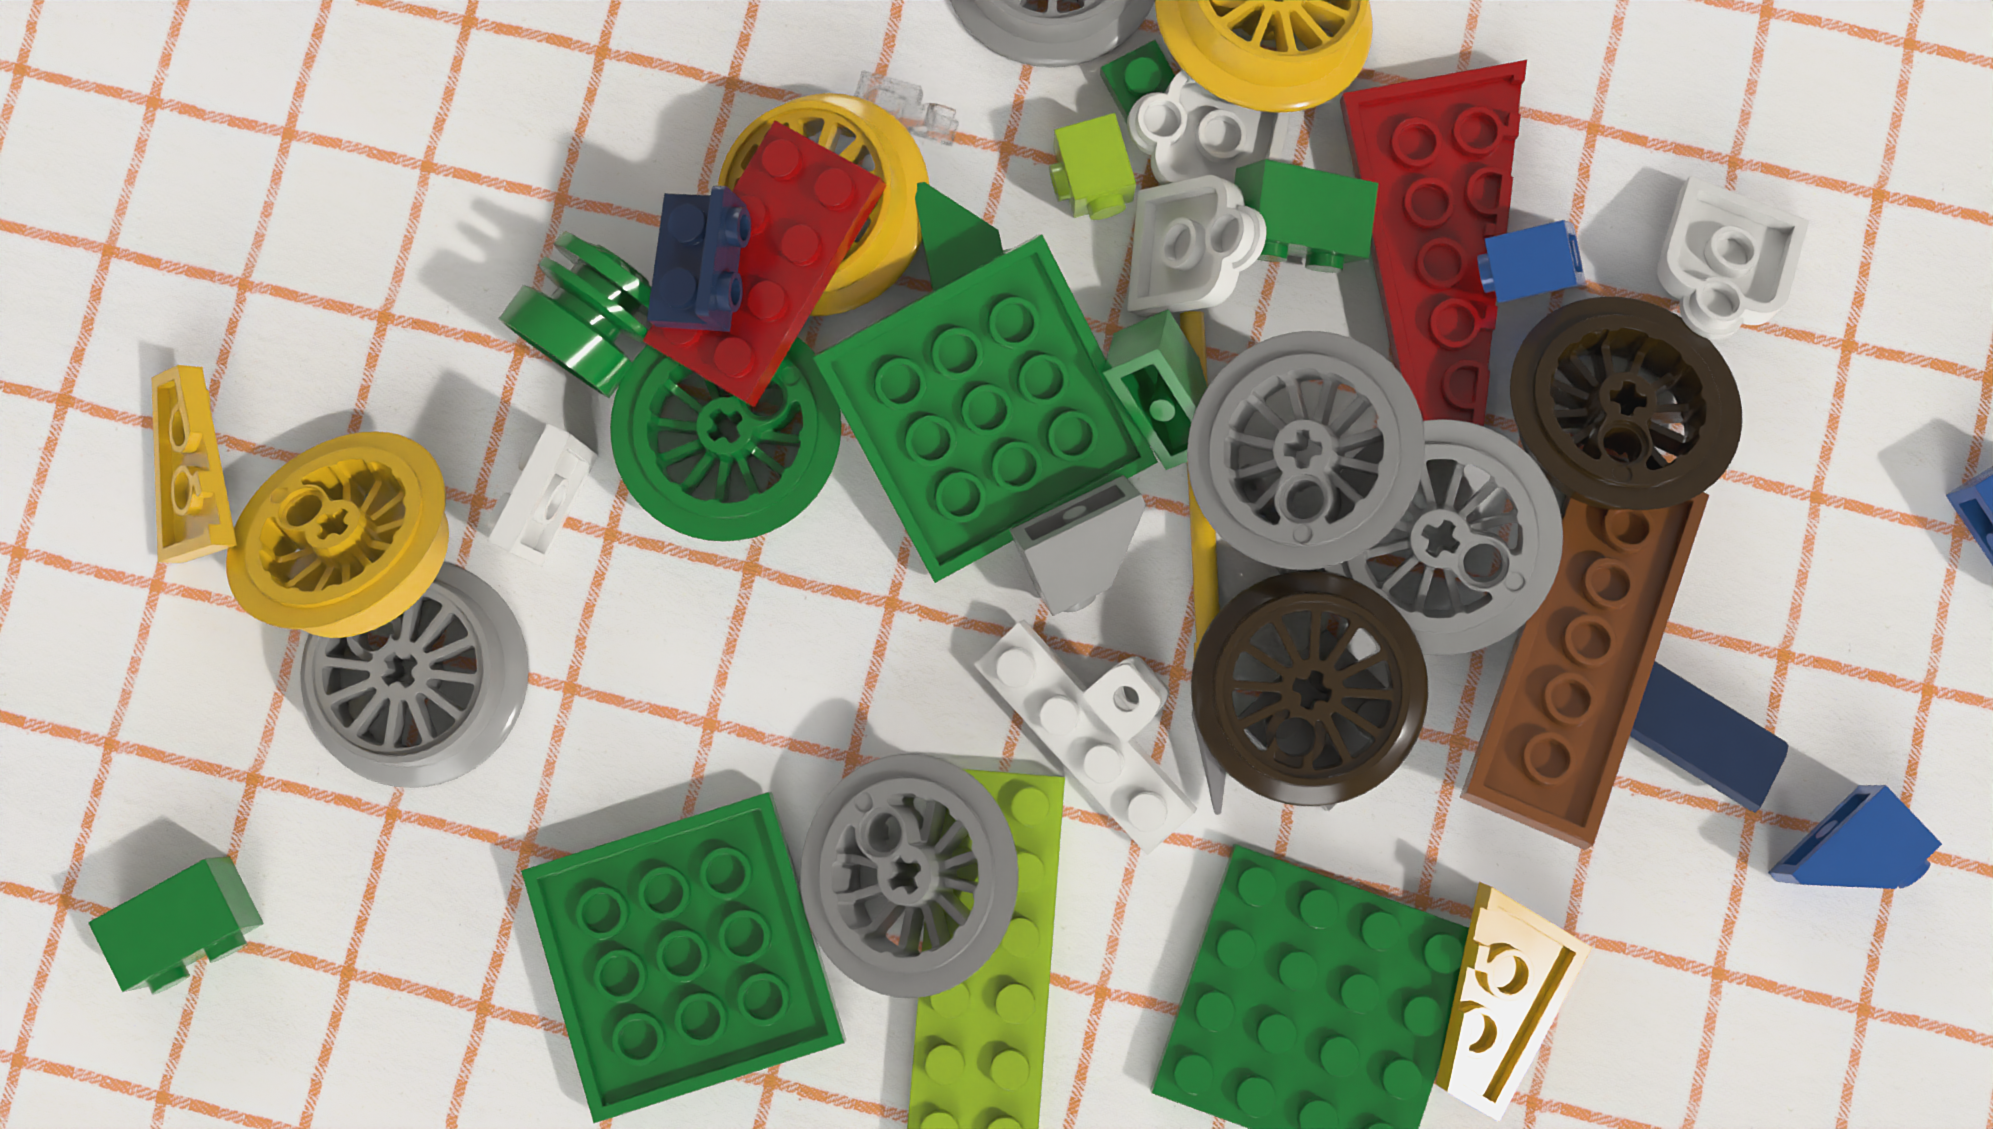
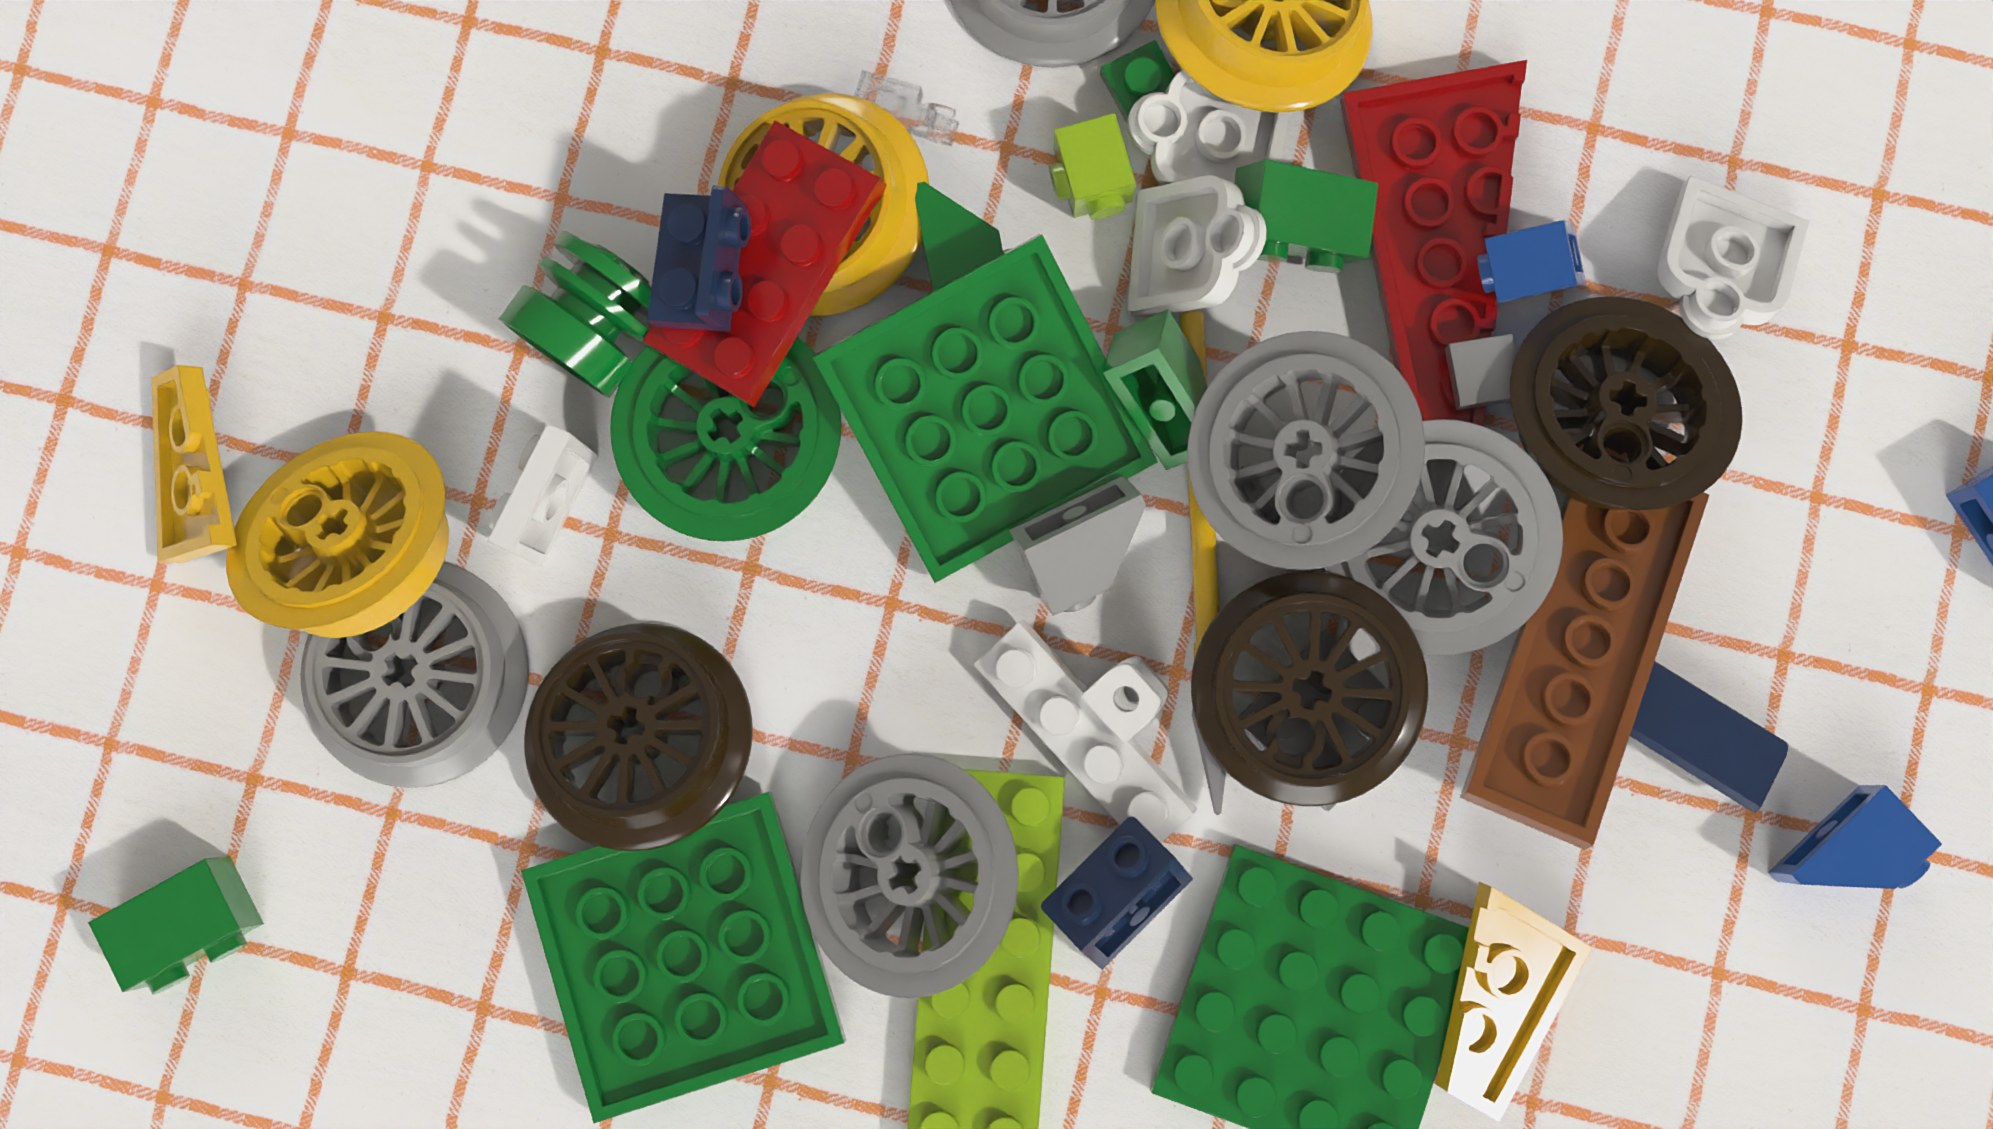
(709, 775): none -> dark brown piece
(1116, 892): none -> dark blue bracket
(1481, 370): none -> light grey tile

